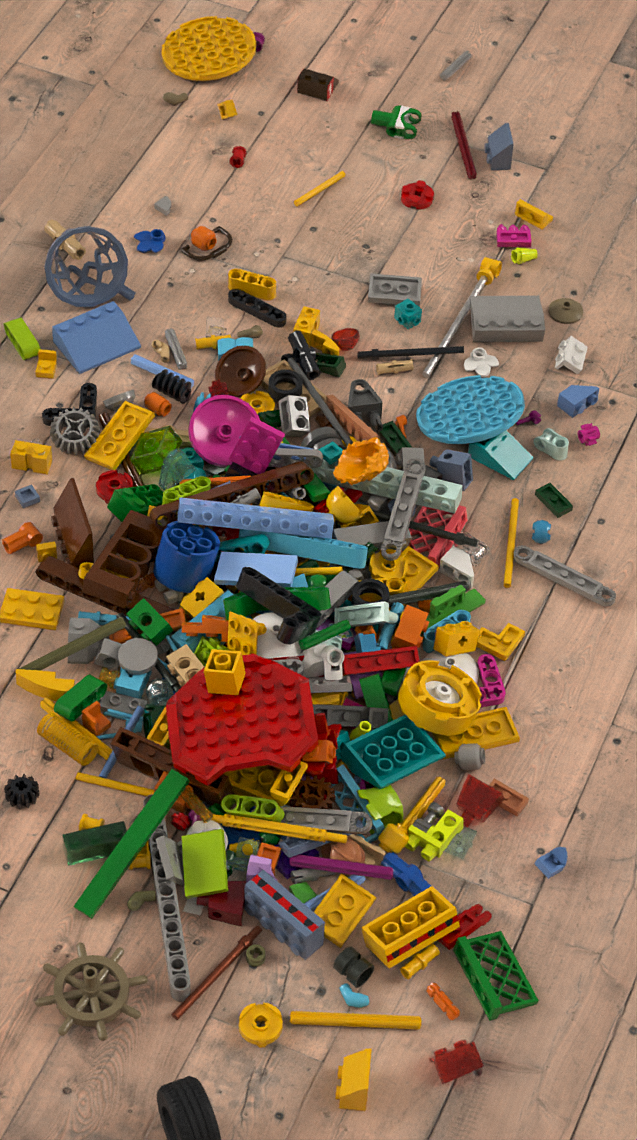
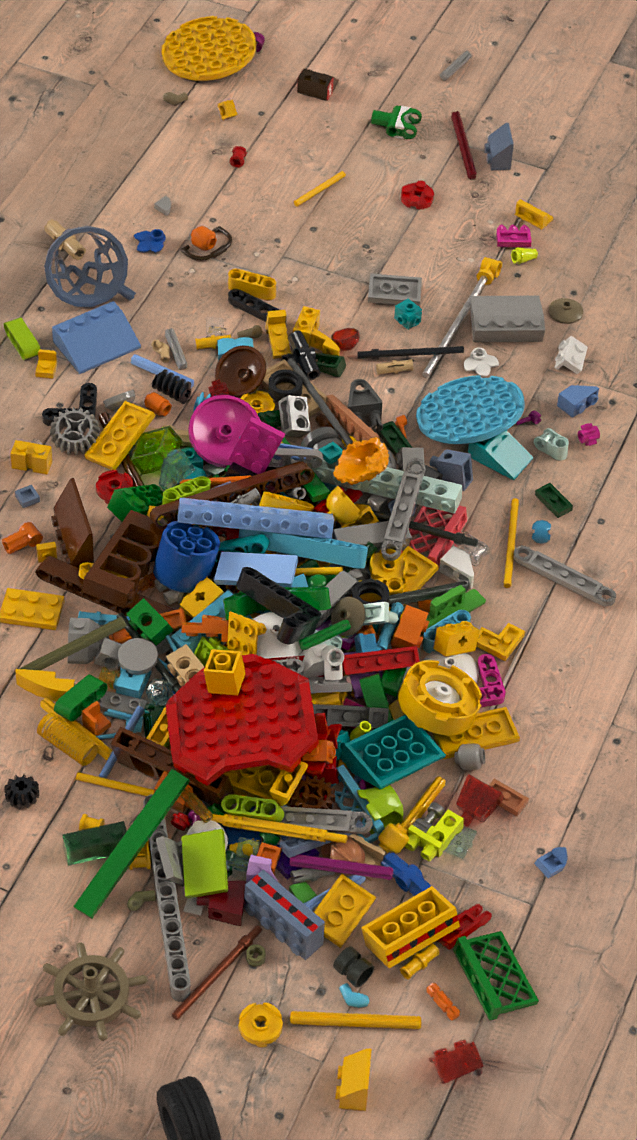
(277, 332): none -> yellow bracket
(354, 614): none -> dark tan dish

